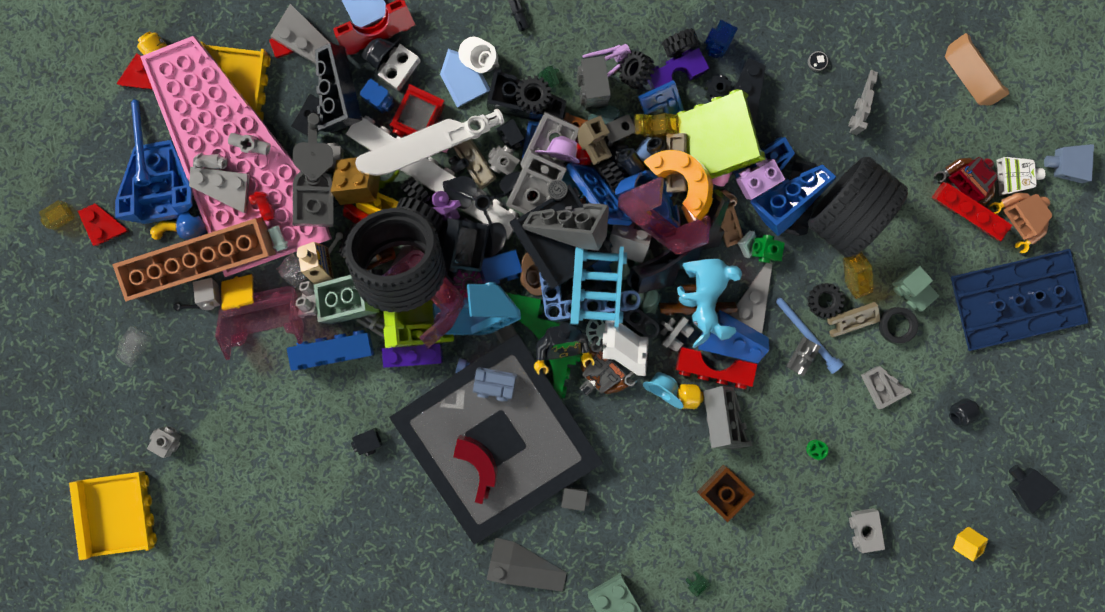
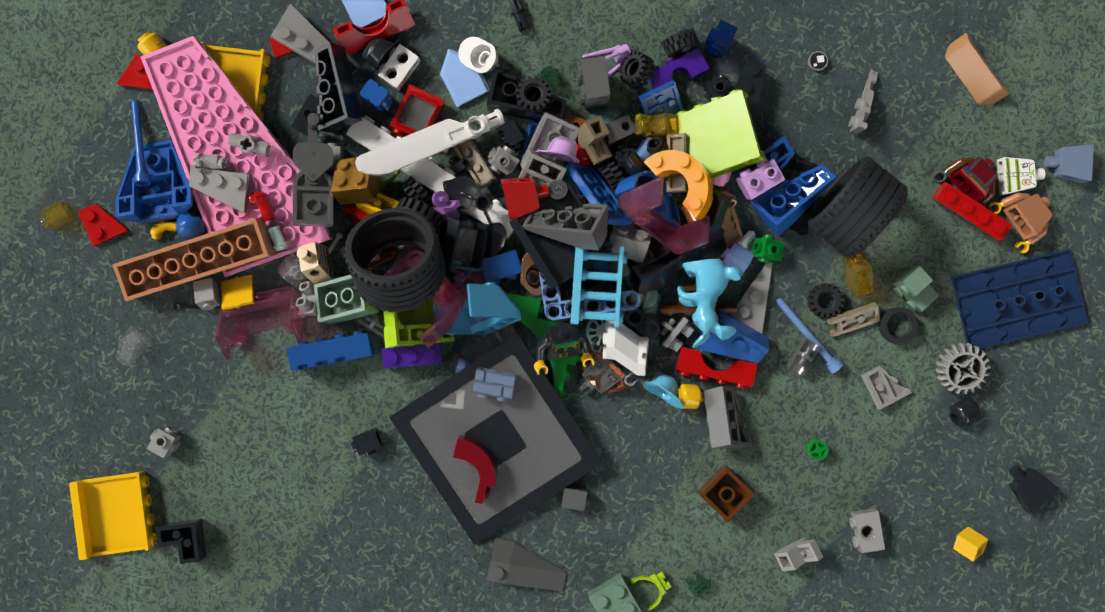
(188, 536): none -> black brick
(522, 196): none -> red torso
(660, 583): none -> lime helmet
(737, 257): none -> medium blue brick
(797, 554): none -> light grey brick
(959, 375): none -> light grey gear

